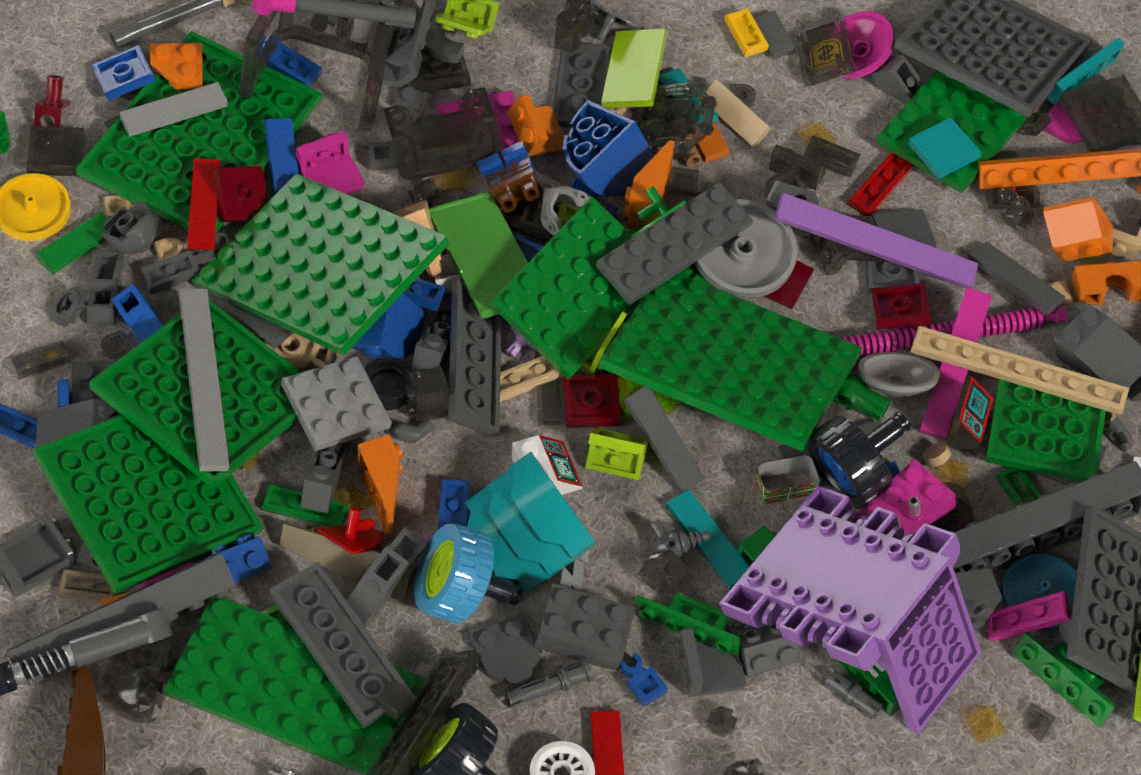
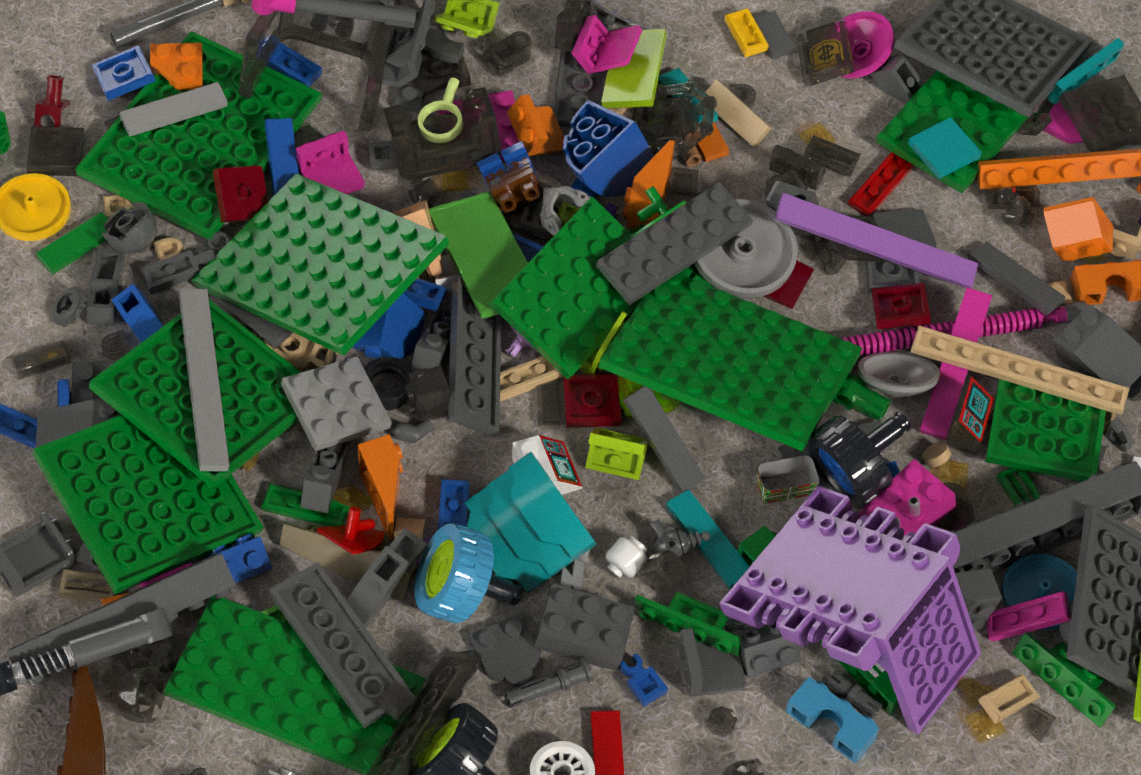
(203, 205): red tile -> none
(415, 526): none -> tan tile
(445, 104): none -> yellowish green piece
(509, 53): none -> clear smoke piece
(604, 50): none -> dark pink bracket
(626, 557): none -> white head
(816, 702): none -> dark azure arch
(973, 691): none -> clear yellow tile
(1008, 698): none -> tan tile

